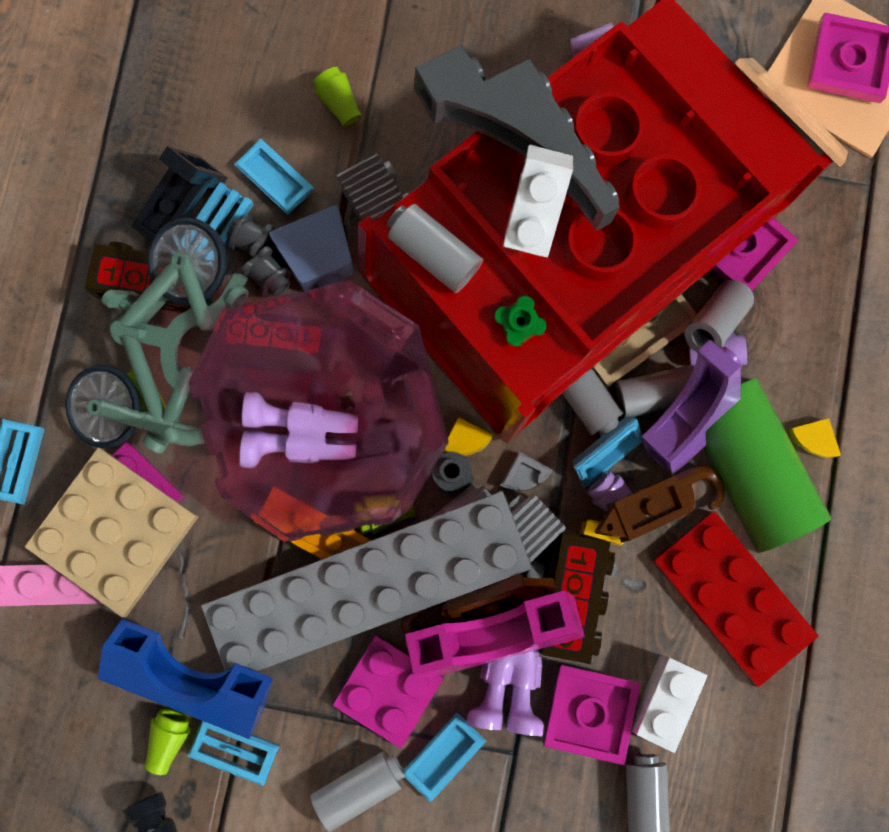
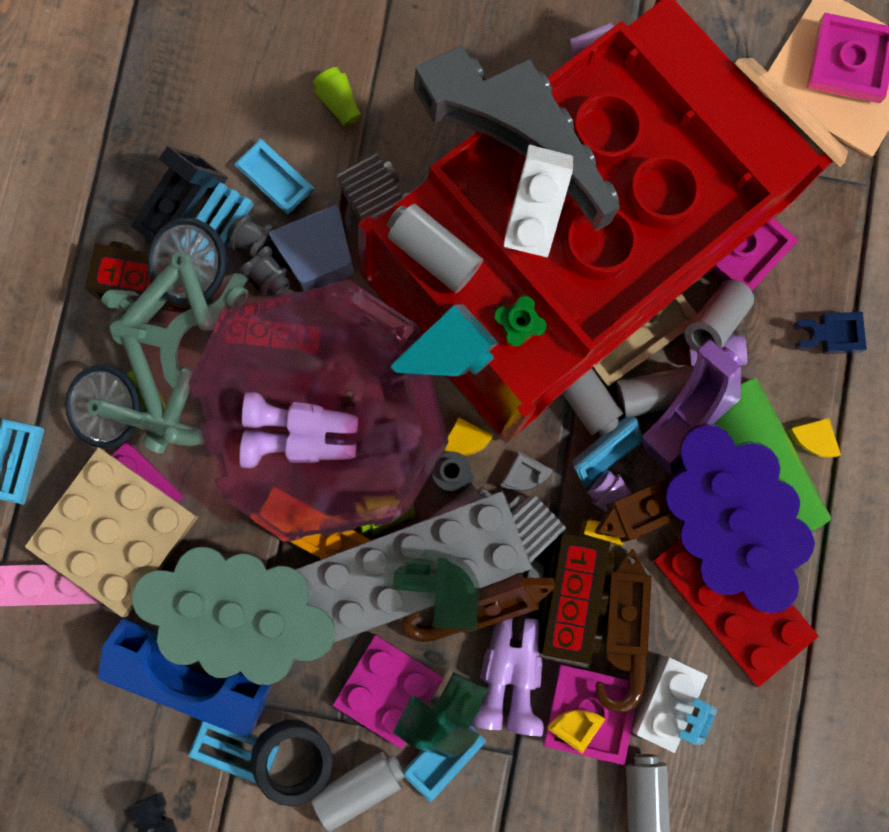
(166, 737): lime cone -> none
(233, 615): none -> sand green plate
(309, 787): none -> black tyre
(445, 725): none -> clear green brick
(449, 347): none -> teal slope
(454, 589): none -> clear green brick
(468, 644): dark pink arch -> none
(577, 727): none -> yellow tile
(627, 631): none -> reddish brown plate
(701, 723): none -> medium azure tile
(739, 518): none -> dark purple plate
(837, 333): none -> dark blue plate

